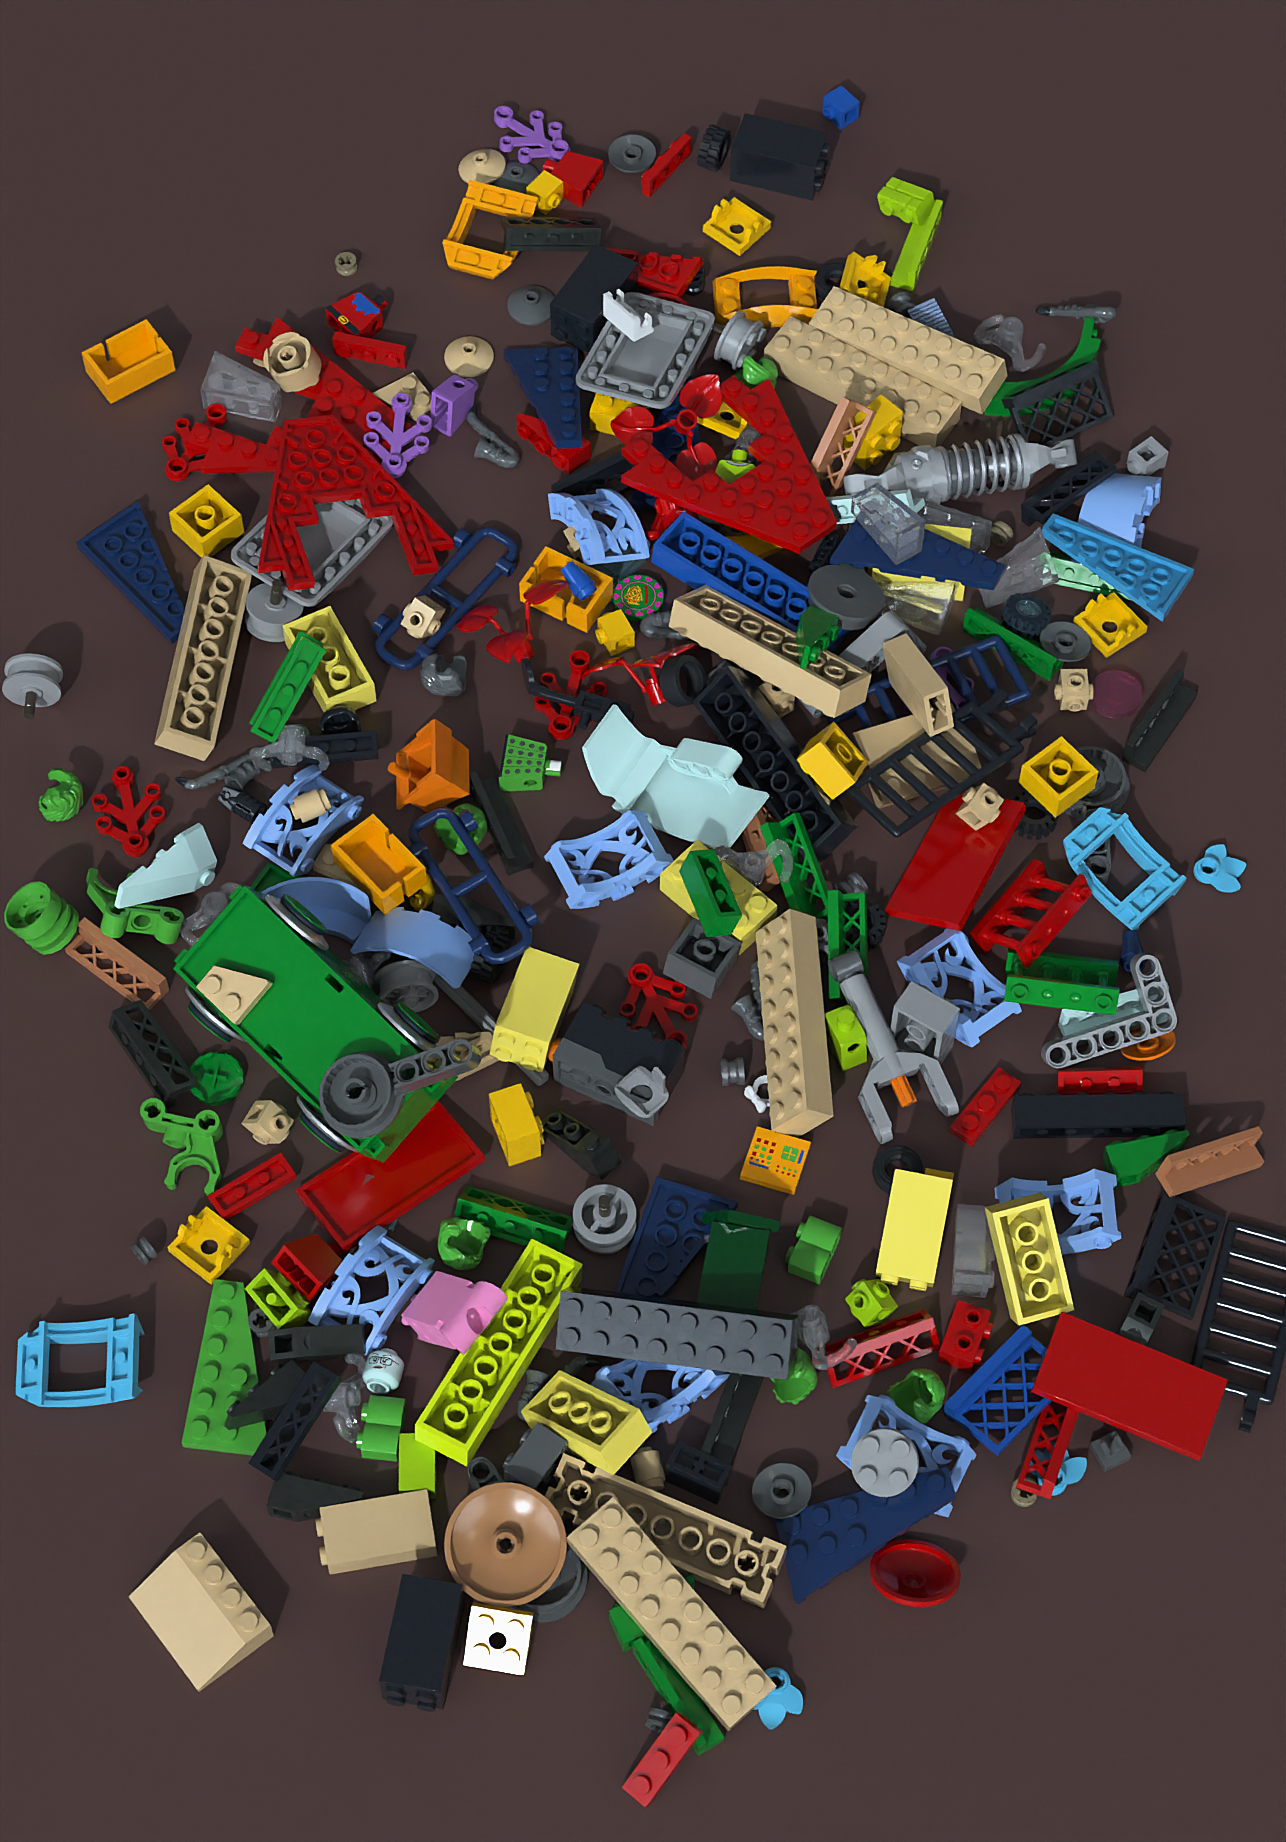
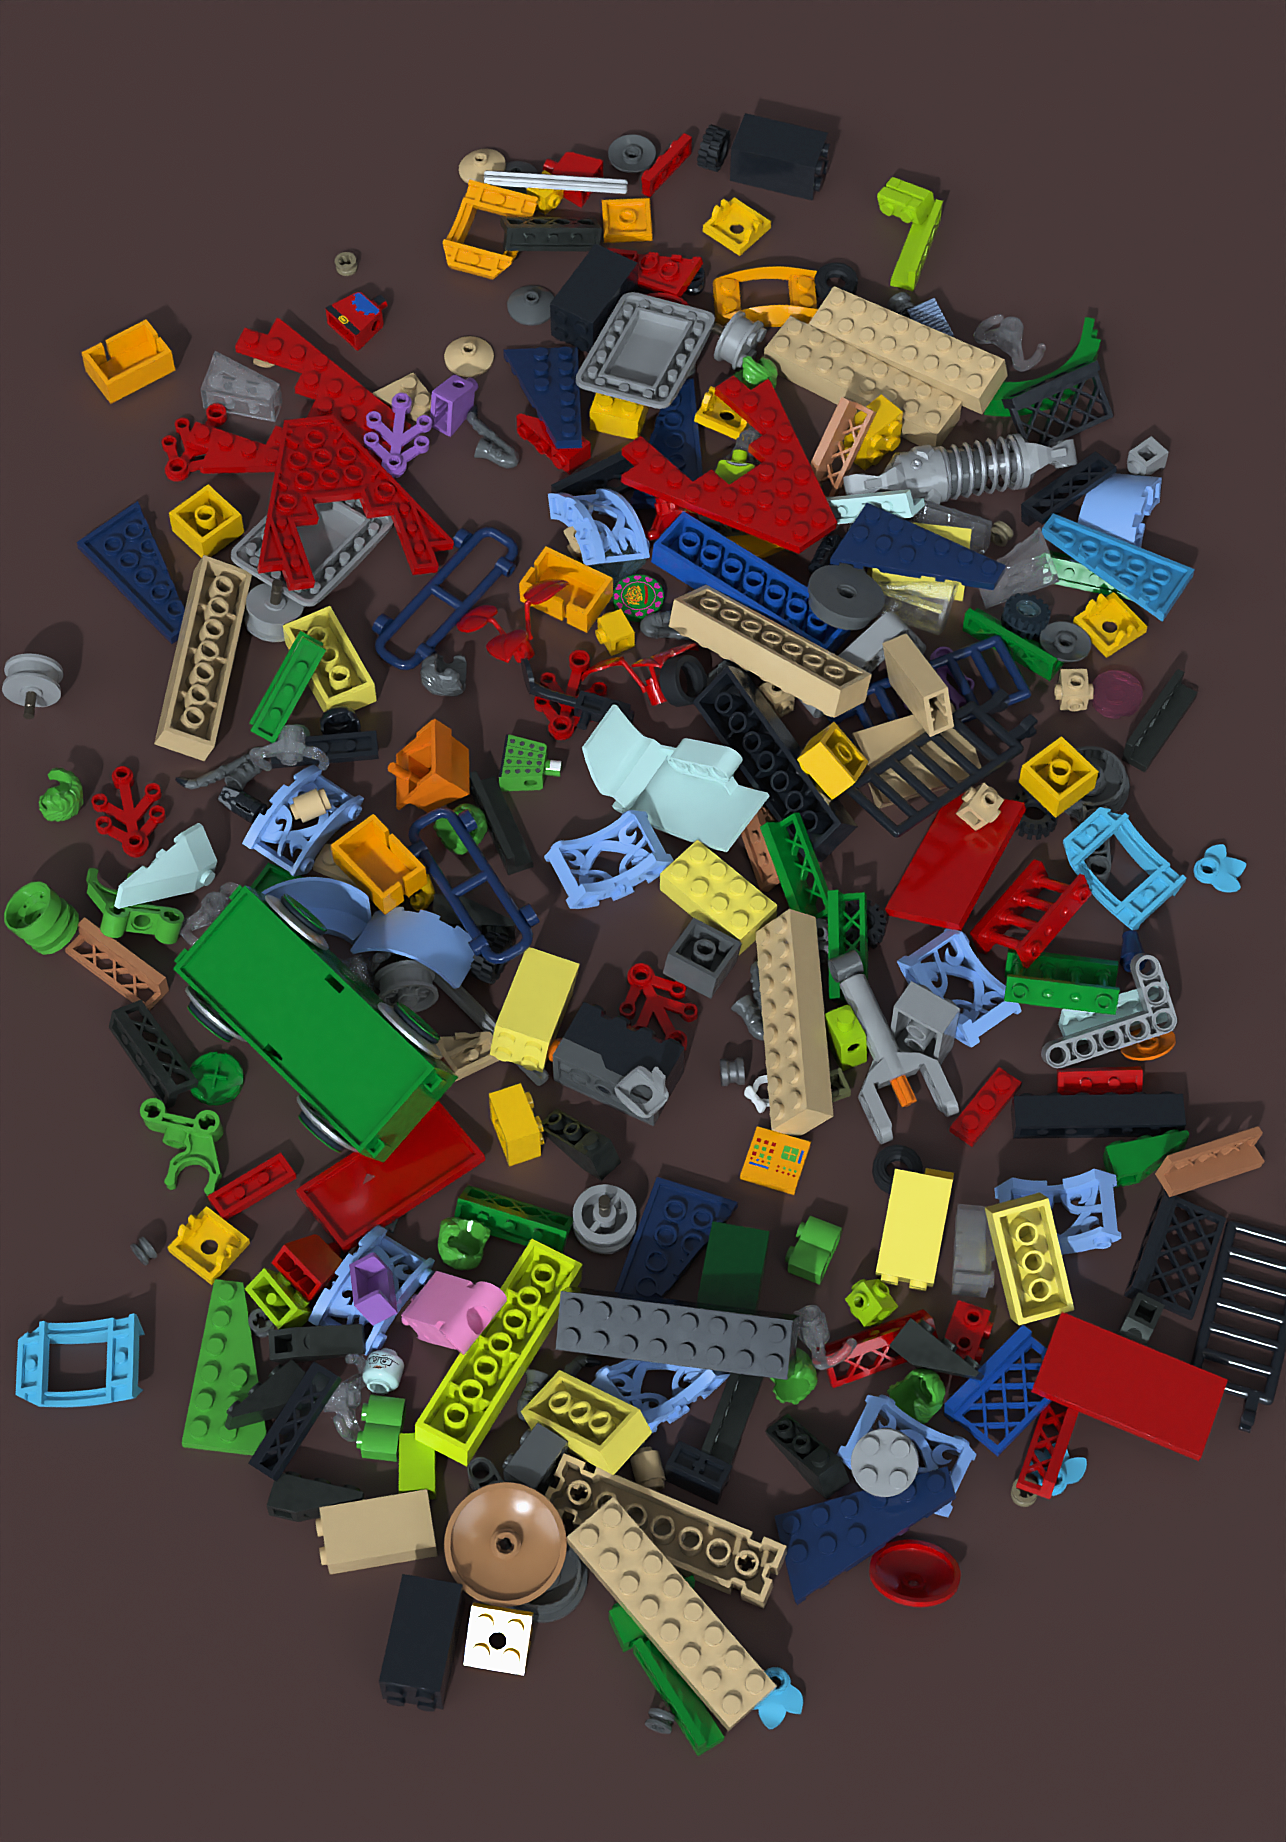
(201, 1612): tan slope -> none
(233, 992): tan wing -> none
(268, 1122): tan brick -> none
(292, 362): tan brick -> none
(370, 350): red plate -> none
(373, 1288): none -> medium lavender panel
(384, 1085): dark grey beam -> none
(422, 617): tan brick -> none
(554, 150): medium lavender plant -> none
(556, 182): none -> axle
(579, 582): blue cone -> none
(625, 317): white hinge -> none
(627, 220): none -> light orange tile
(662, 1759): red plate -> none
(704, 401): red plant -> none
(710, 893): green brick -> none
(740, 1219): dark green tile -> none
(753, 864): clear piece -> none
(781, 1479): dark grey dish -> none
(809, 1456): none -> pearl dark grey slope
(814, 634): green slope -> none
(840, 107): blue brick -> none
(840, 1084): none -> olive piece
(853, 884): flat silver wheel -> none
(869, 272): yellow piece -> none
(889, 522): clear wedge -> none
(927, 1352): none -> pearl dark grey slope
(1099, 313): dark grey piece -> none
(1110, 1451): dark grey tile -> none

